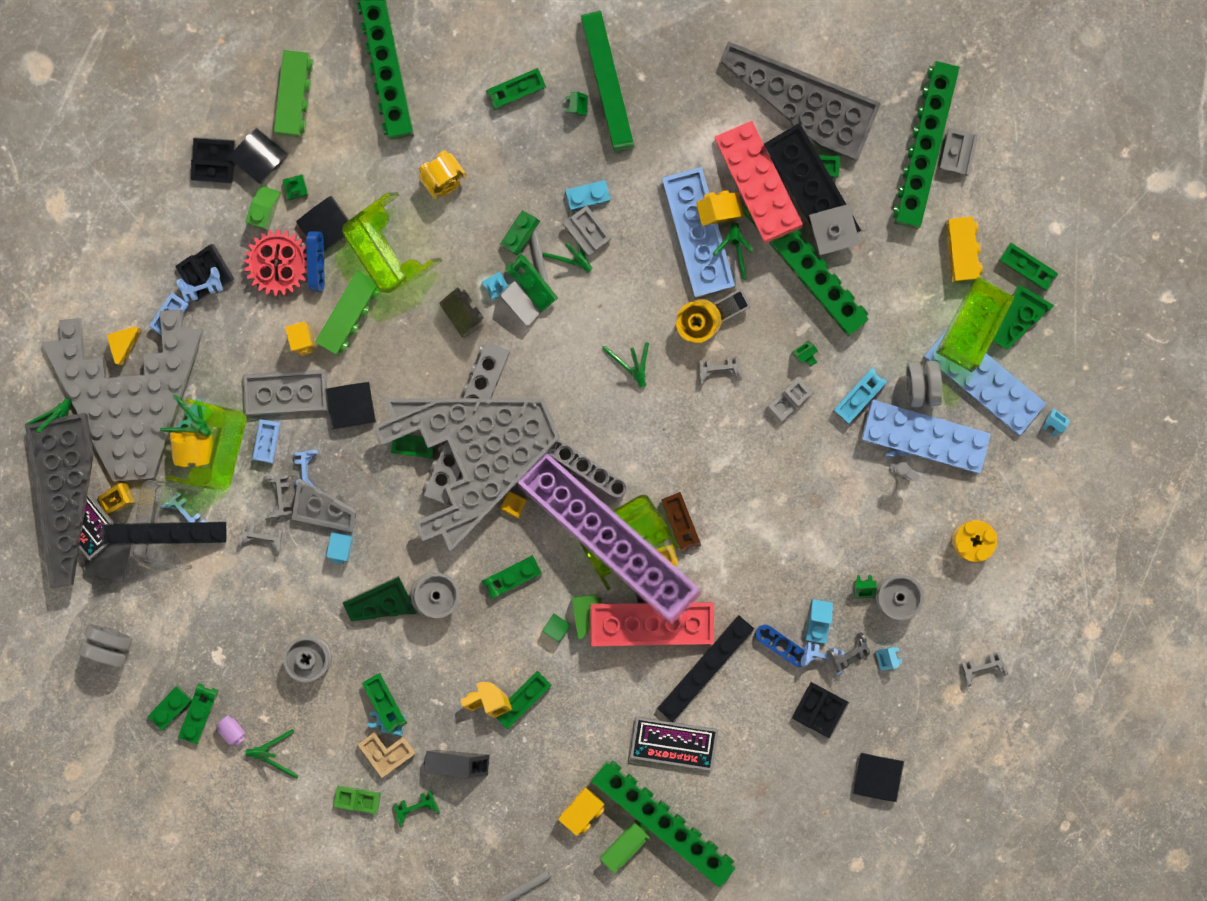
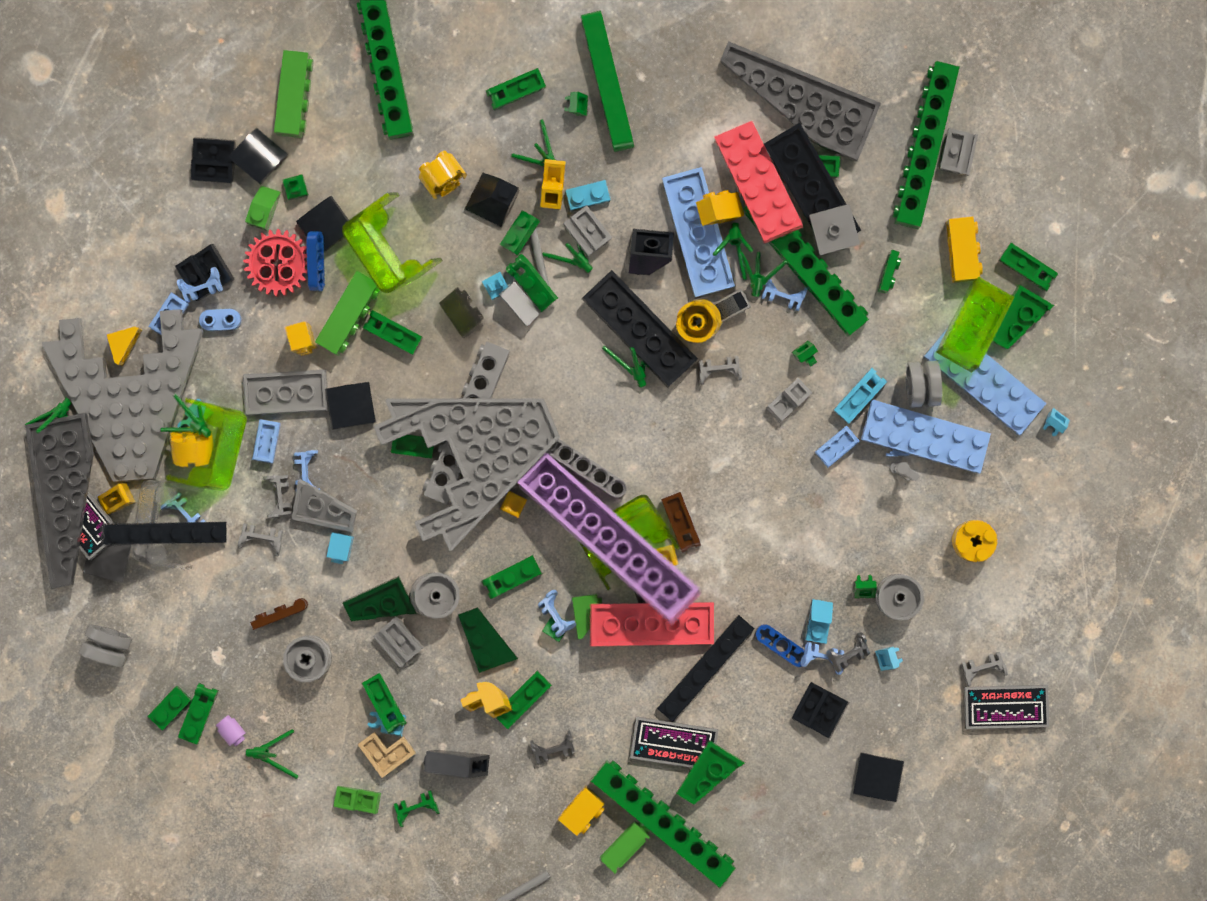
(220, 319): none -> light blue plate
(280, 613): none -> reddish brown plate
(393, 333): none -> green plate
(398, 641): none -> light grey plate
(484, 641): none -> dark green wing
(492, 199): none -> black slope
(541, 751): none -> flat silver piece
(549, 156): none -> green plant
(553, 184): none -> yellow brick
(560, 624): none -> light blue piece
(639, 328): none -> black plate
(650, 251): none -> black slope
(708, 771): none -> green wing
(758, 280): none -> green plant
(798, 297): none -> light blue piece
(837, 446): none -> light blue plate
(887, 280): none -> green plate
(1006, 706): none -> tile

